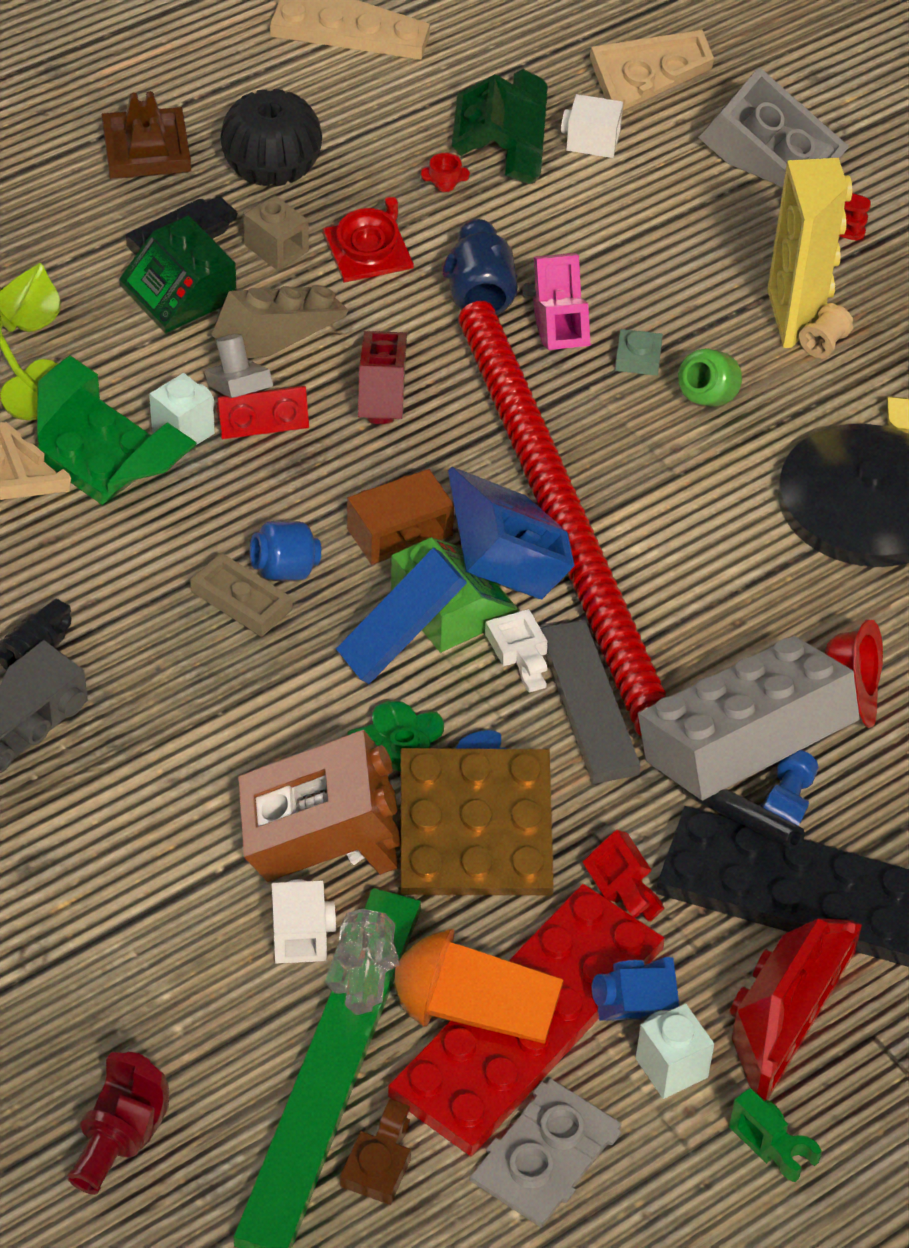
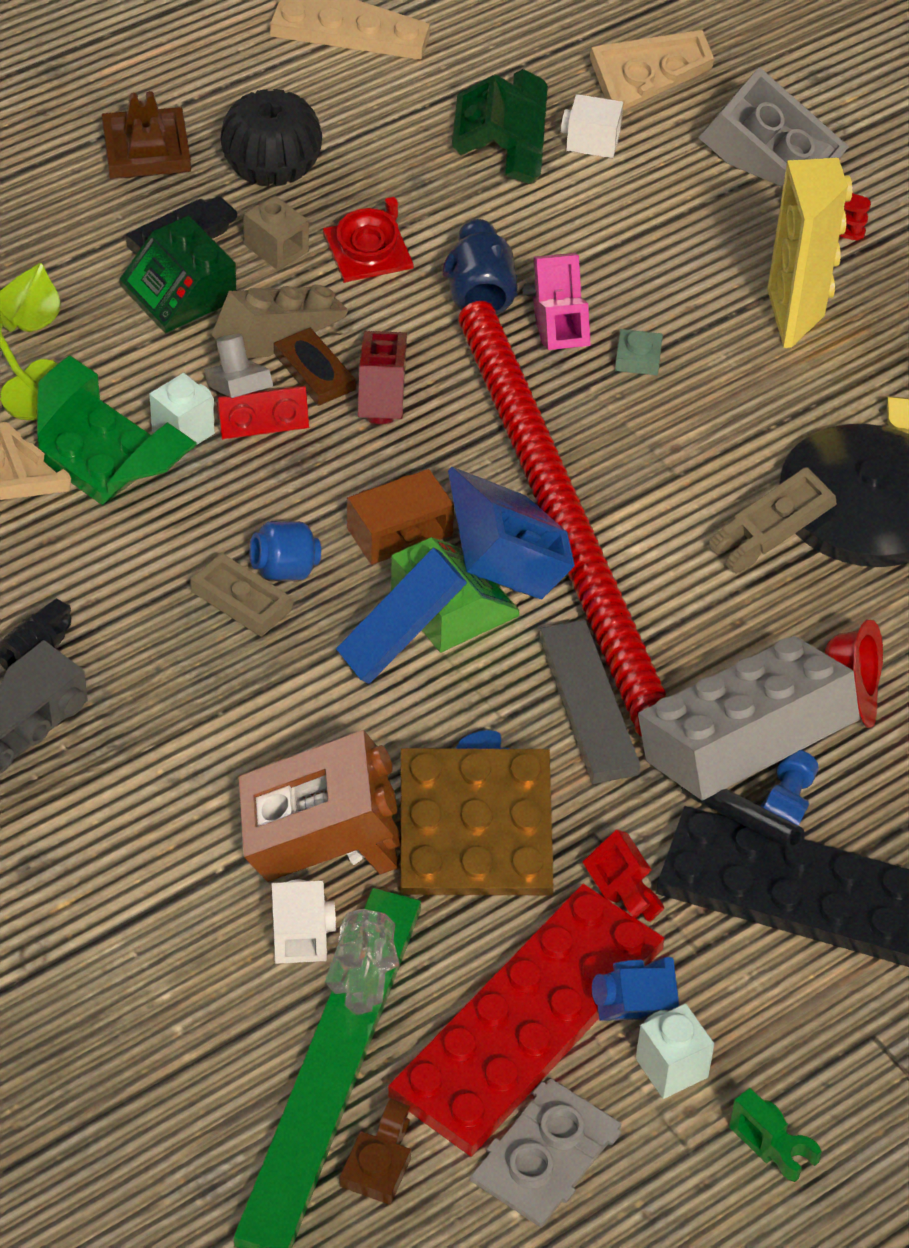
(122, 1118): dark red piece -> none
(314, 366): none -> reddish brown tile
(399, 727): green plate -> none
(445, 171): red plate -> none
(475, 989): orange piece -> none
(520, 641): white plate -> none
(709, 377): bright green head -> none
(773, 519): none -> dark tan hinge
(788, 997): red wedge -> none
(820, 337): tan bush -> none

